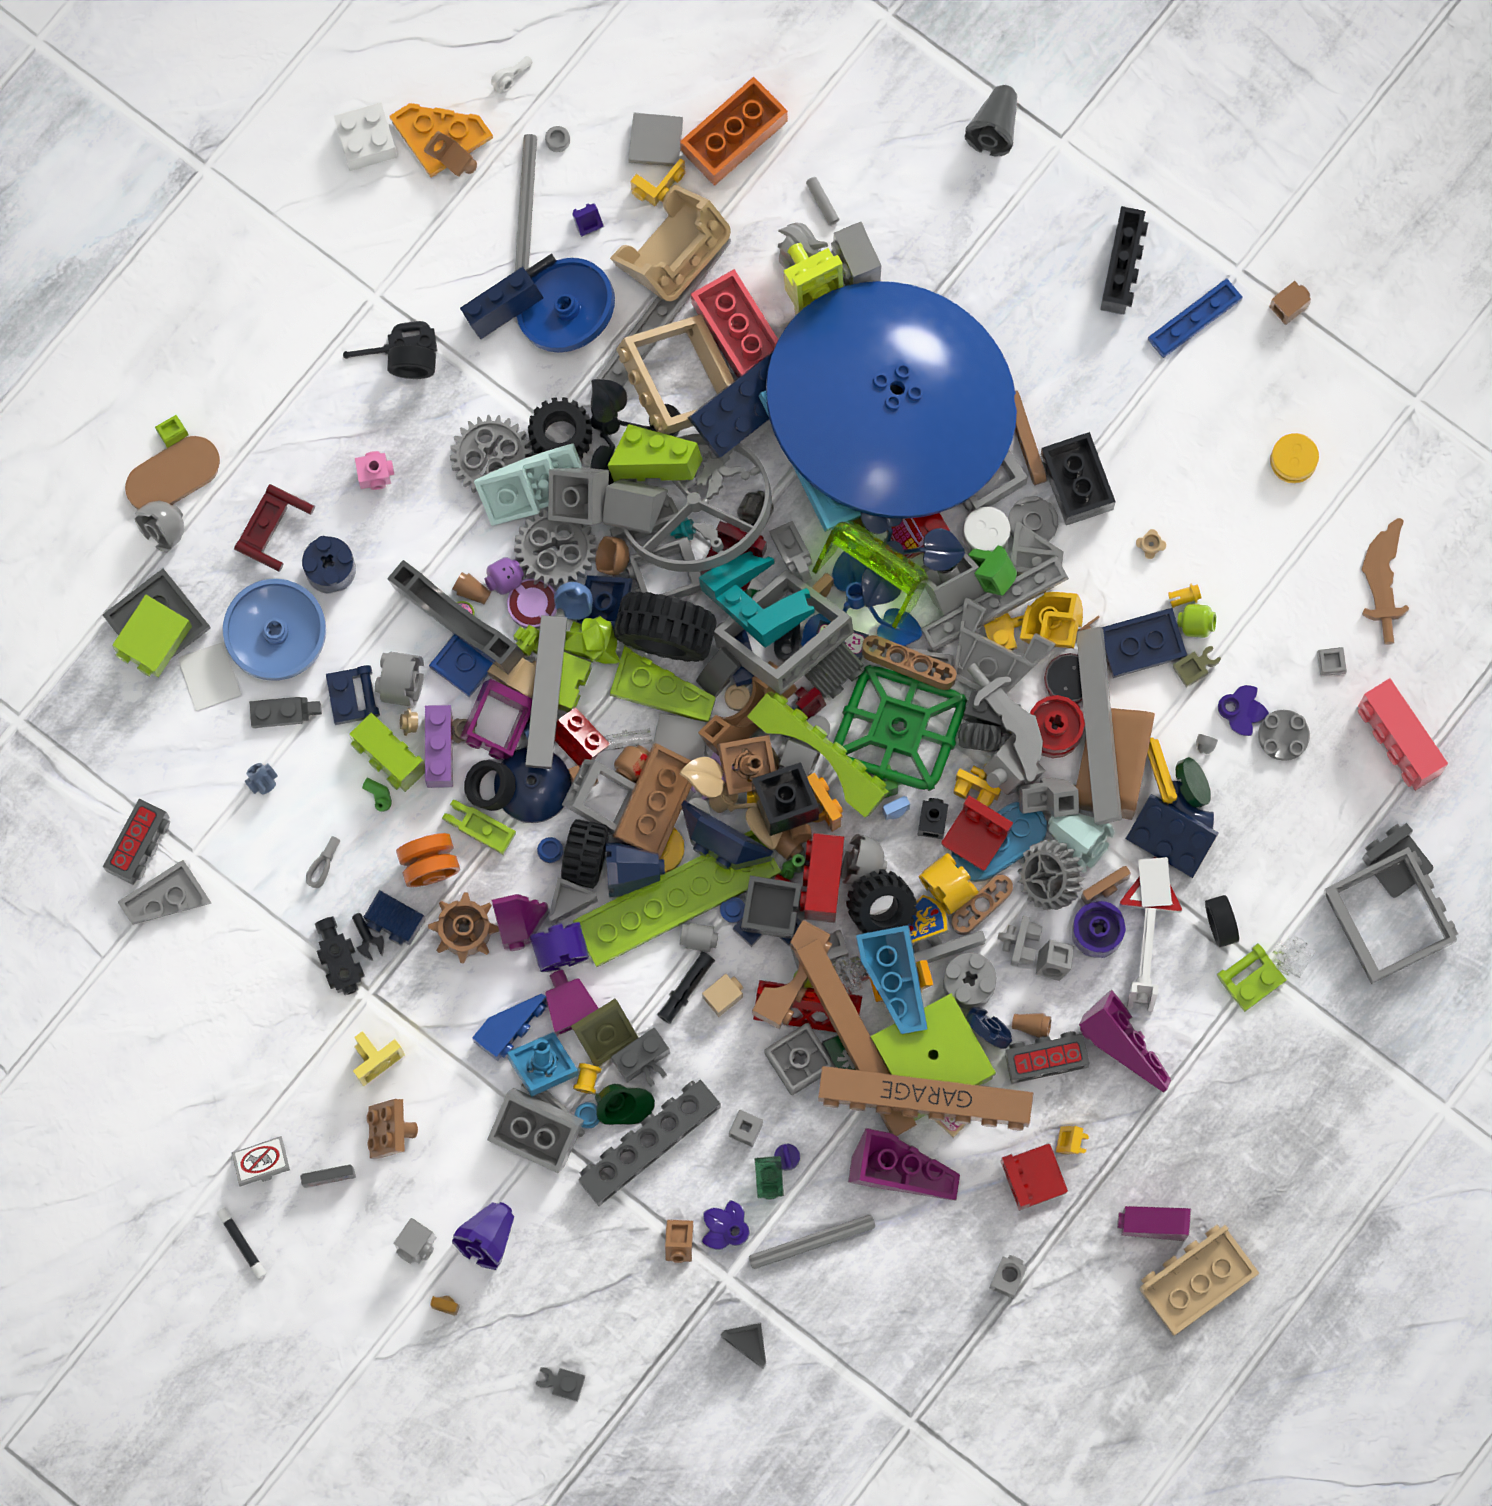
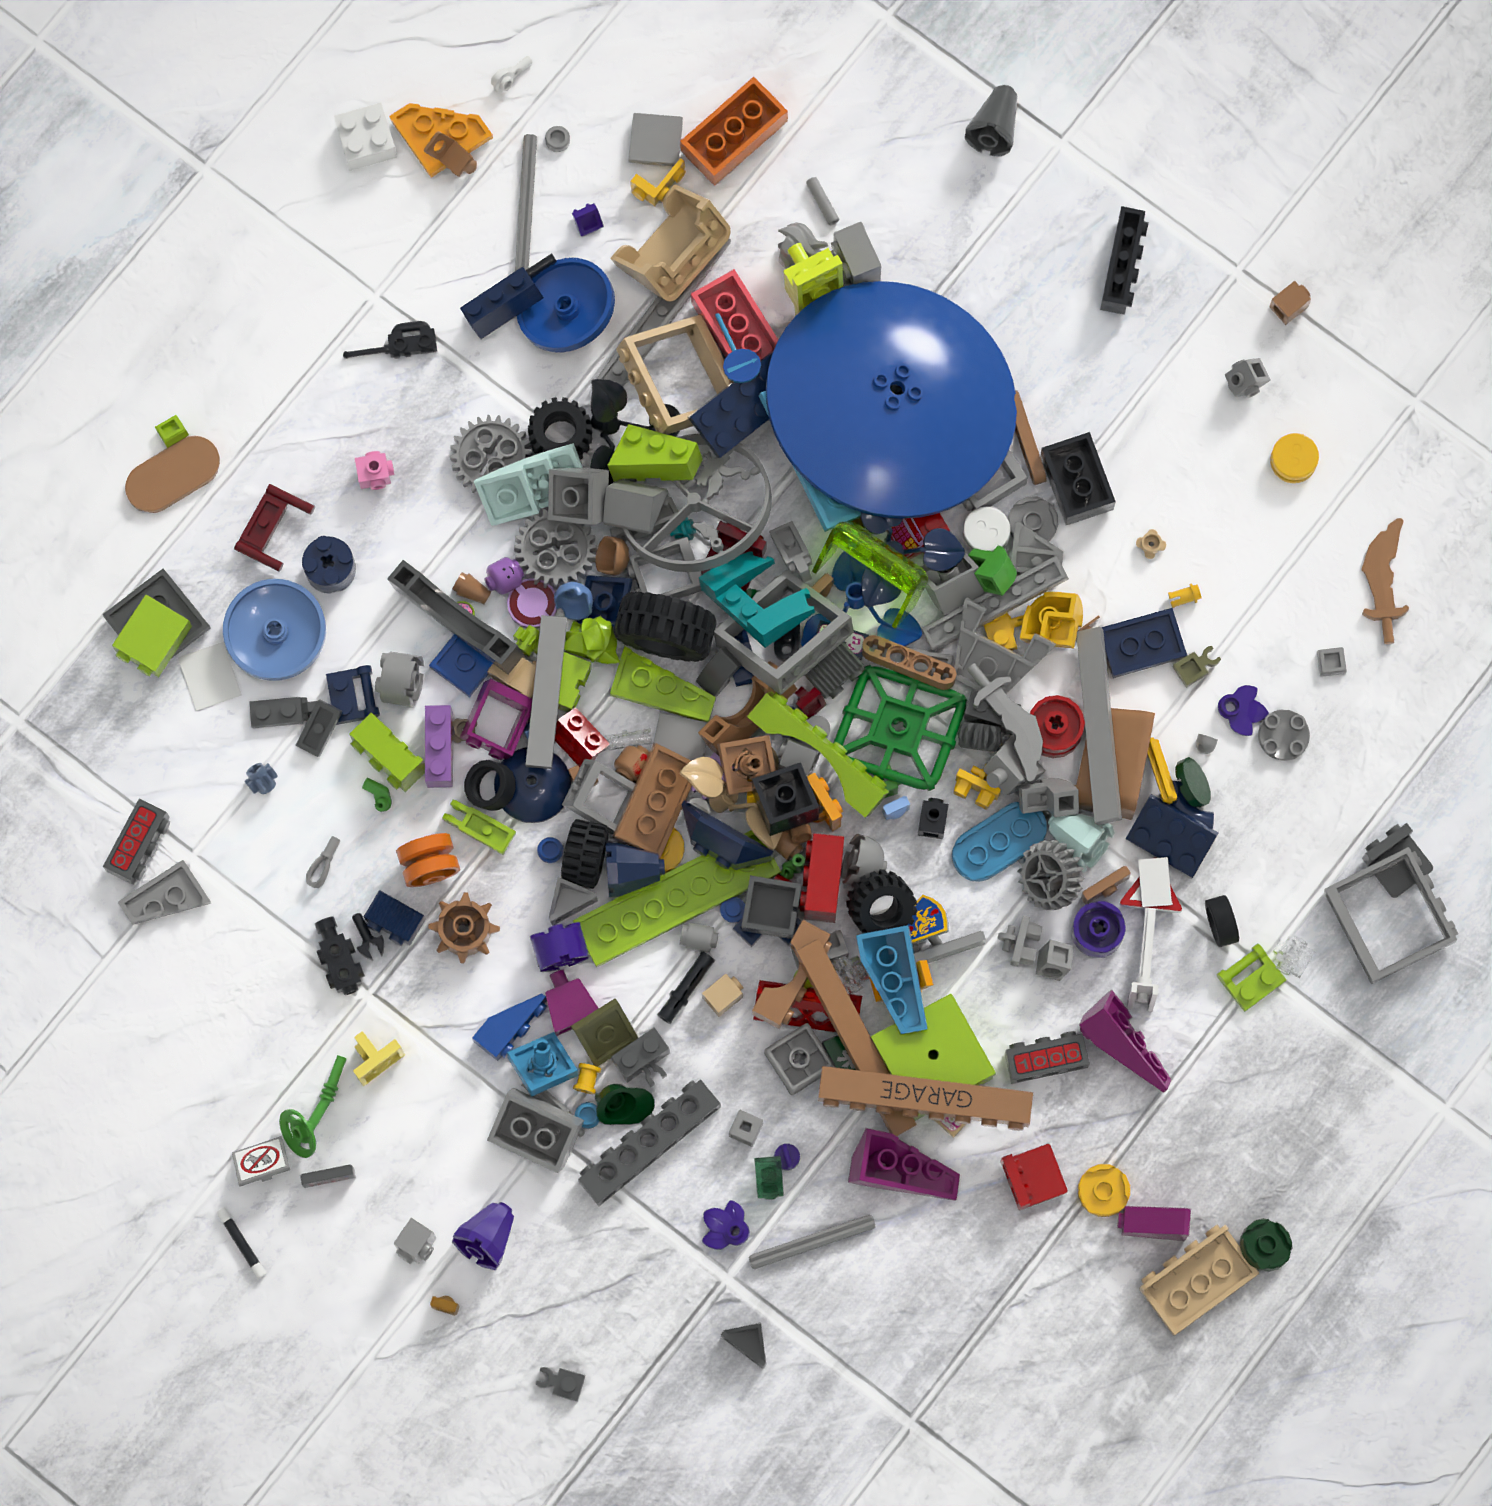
(162, 523): light grey cylinder -> none
(301, 1128): none -> bright green dish
(319, 728): none -> dark grey plate
(388, 1129): medium nougat plate -> none
(409, 722): tan plate -> none
(411, 362): black tyre -> none
(518, 919): magenta wedge -> none
(679, 1241): medium nougat bracket -> none
(737, 697): tan tile -> none
(740, 364): none -> blue piece
(751, 507): clear smoke head -> none
(948, 883): yellow brick -> none
(975, 967): light grey brick -> none
(977, 833): red bracket -> none
(988, 1028): dark blue tile -> none
(1000, 896): medium nougat beam -> none
(1008, 1288): light grey brick -> none
(1032, 1024): medium nougat cone -> none
(1063, 677): black tile -> none
(1070, 1140): yellow tile -> none
(1103, 1190): none -> yellow tile
(1195, 318): blue tile -> none
(1197, 620): lime head -> none
(1247, 377): none -> light grey brick
(1266, 1245): none -> dark green tile
(1401, 734): coral brick -> none

